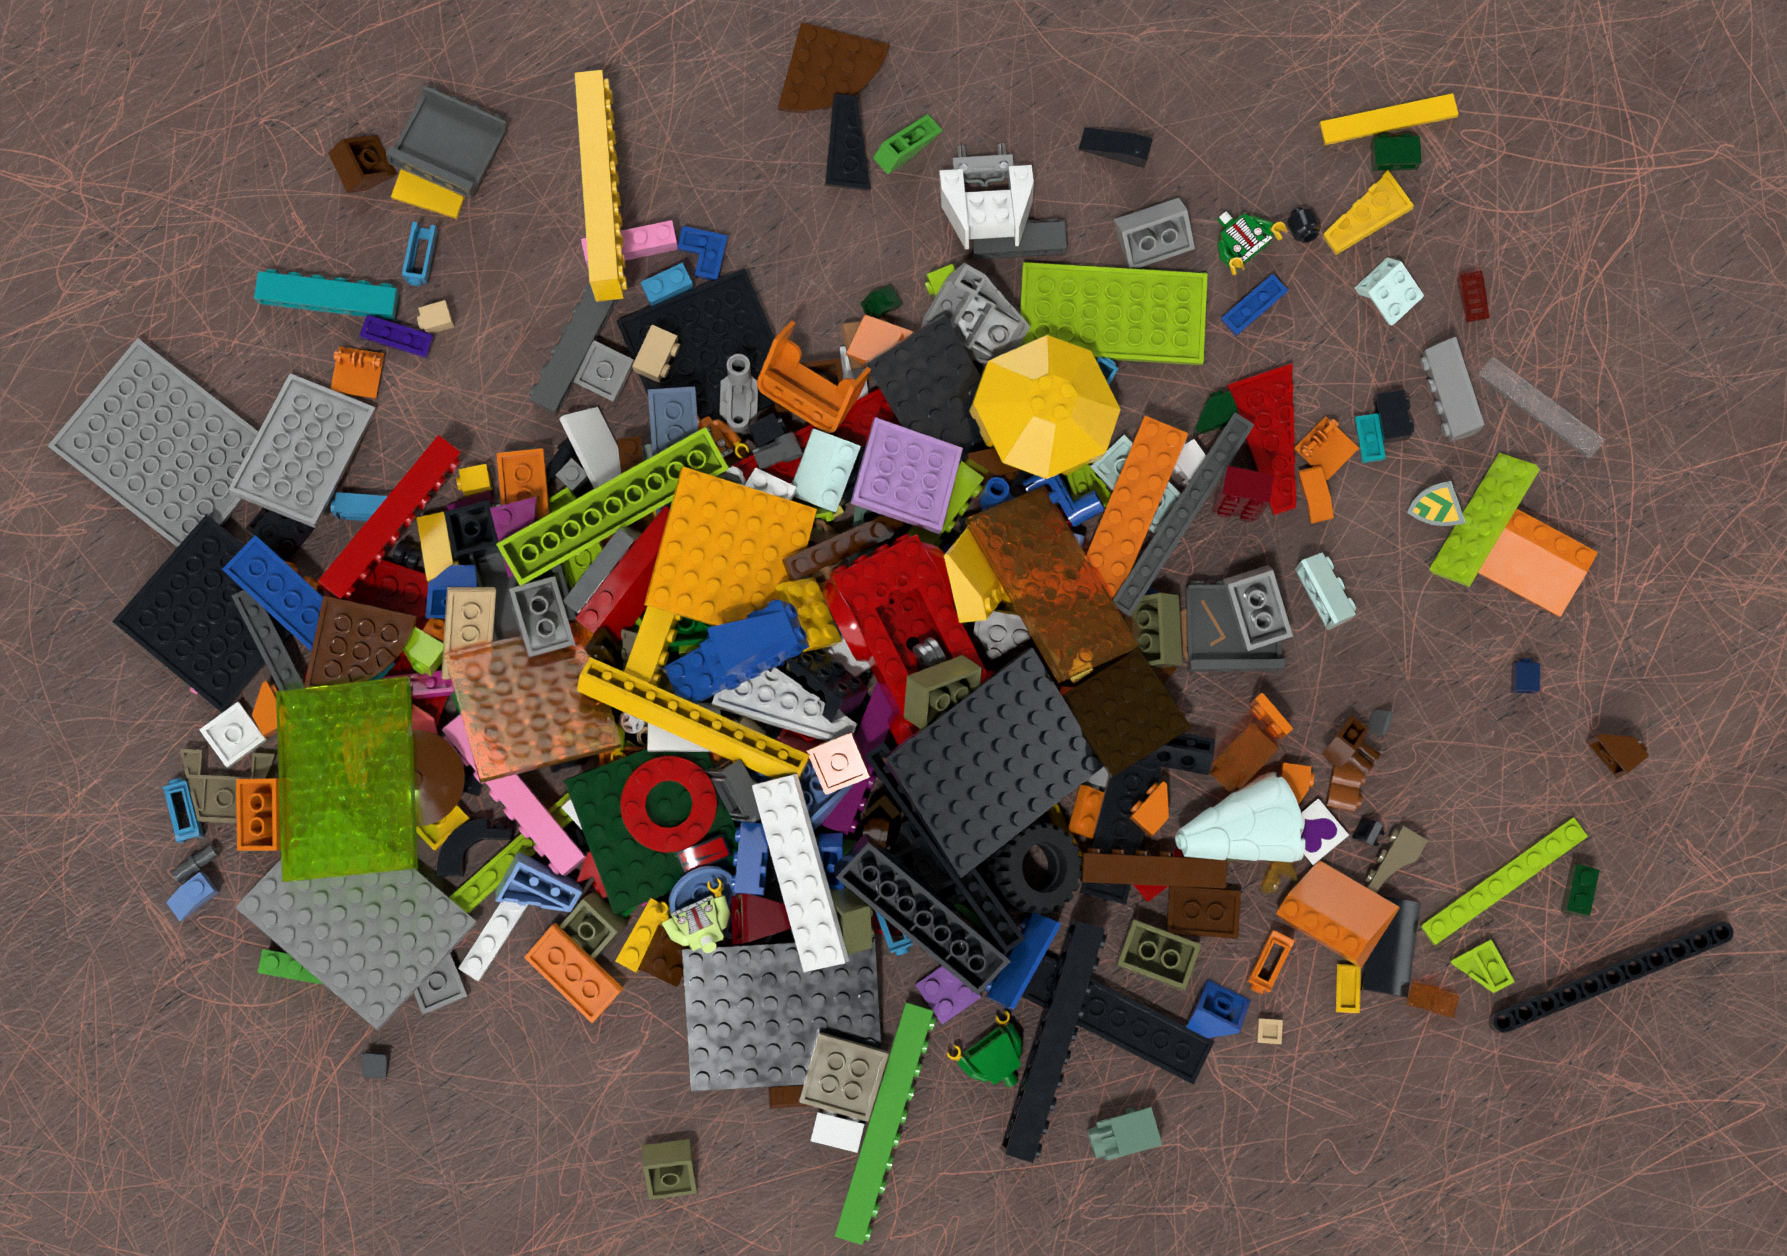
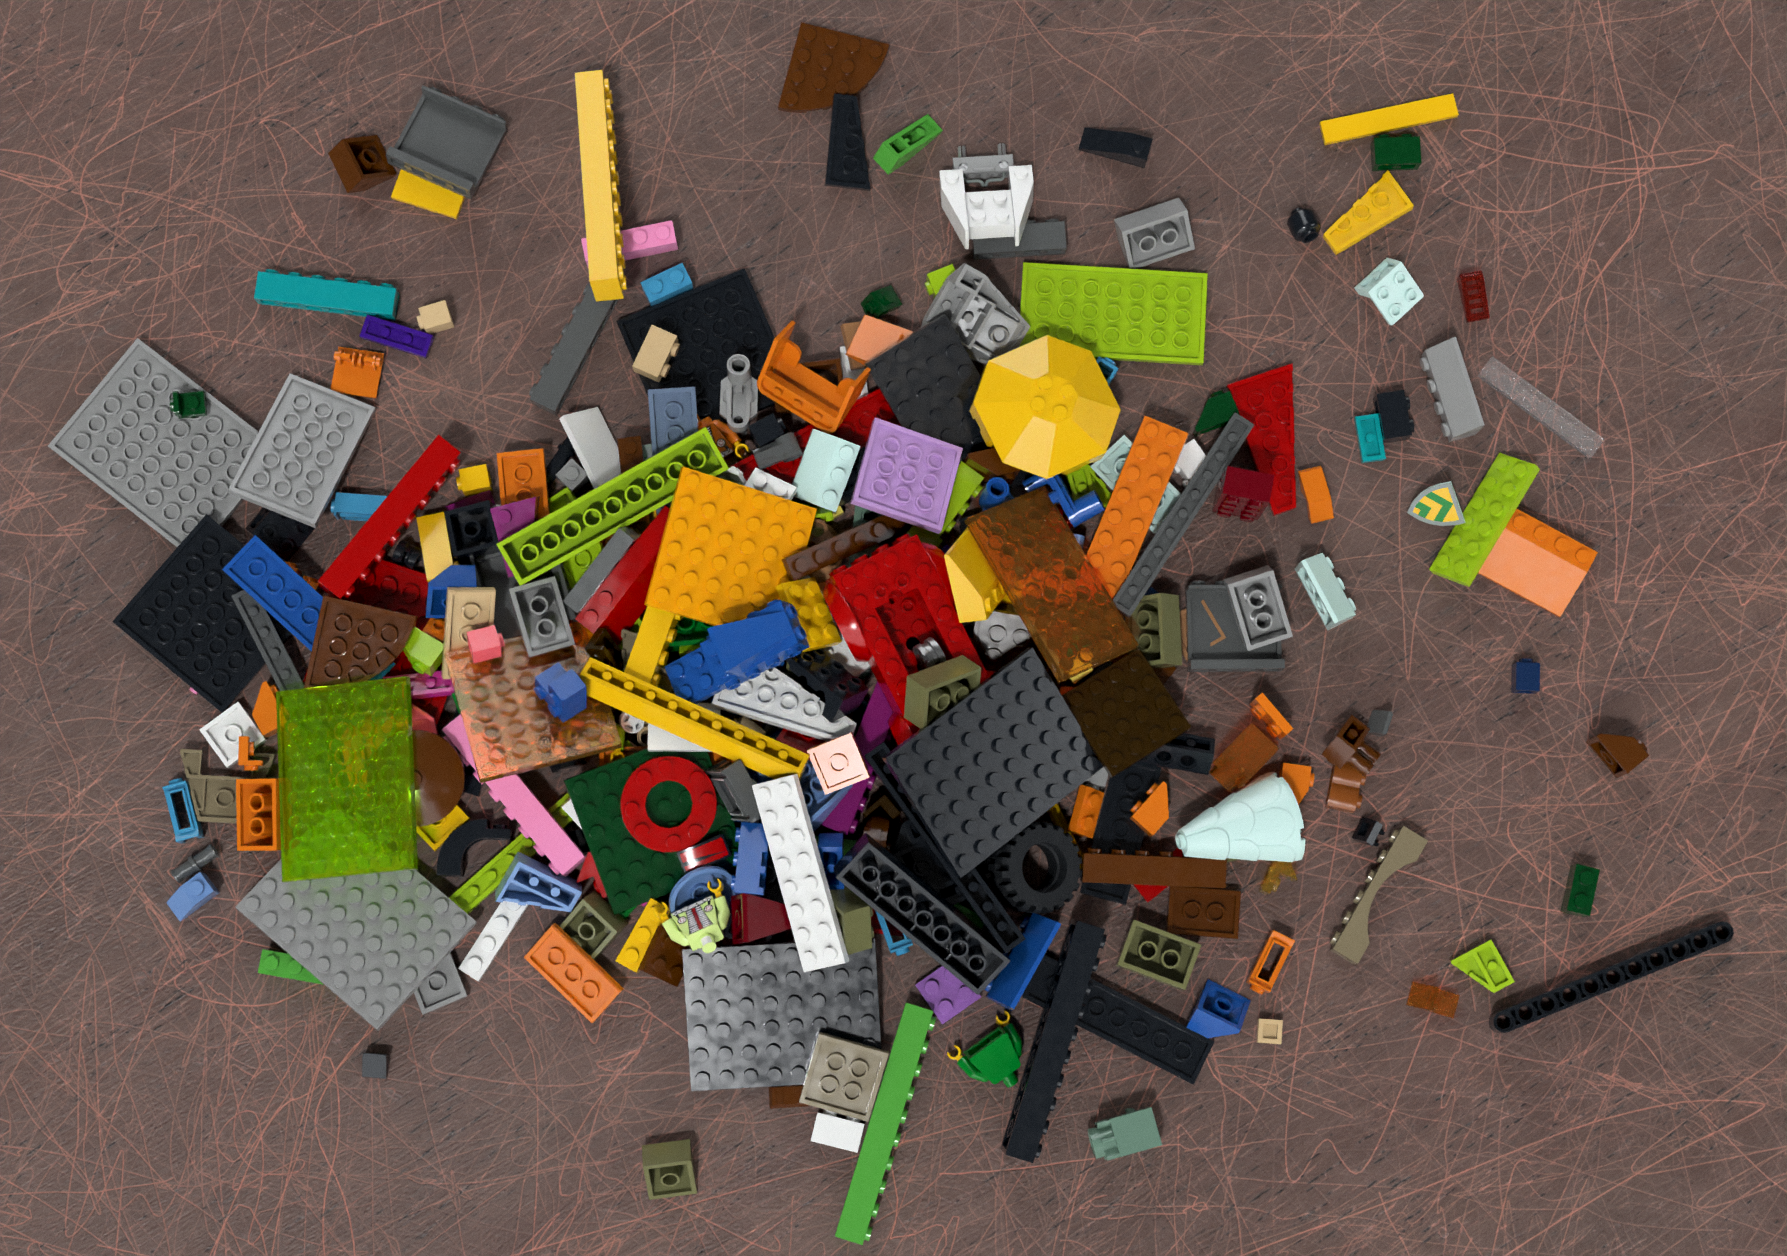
(188, 404): none -> dark green bracket
(246, 750): none -> orange bracket
(415, 235): dark azure window -> none
(485, 643): none -> coral brick
(562, 691): none -> blue brick
(604, 371): light grey plate -> none
(708, 246): blue plate -> none
(1245, 238): torso -> none
(1254, 305): blue plate -> none
(1320, 832): tile -> none
(1326, 447): orange hinge -> none
(1337, 913): orange slope -> none
(1348, 988): yellow tile -> none
(1391, 960): black slope -> none
(1503, 881): lime plate -> none

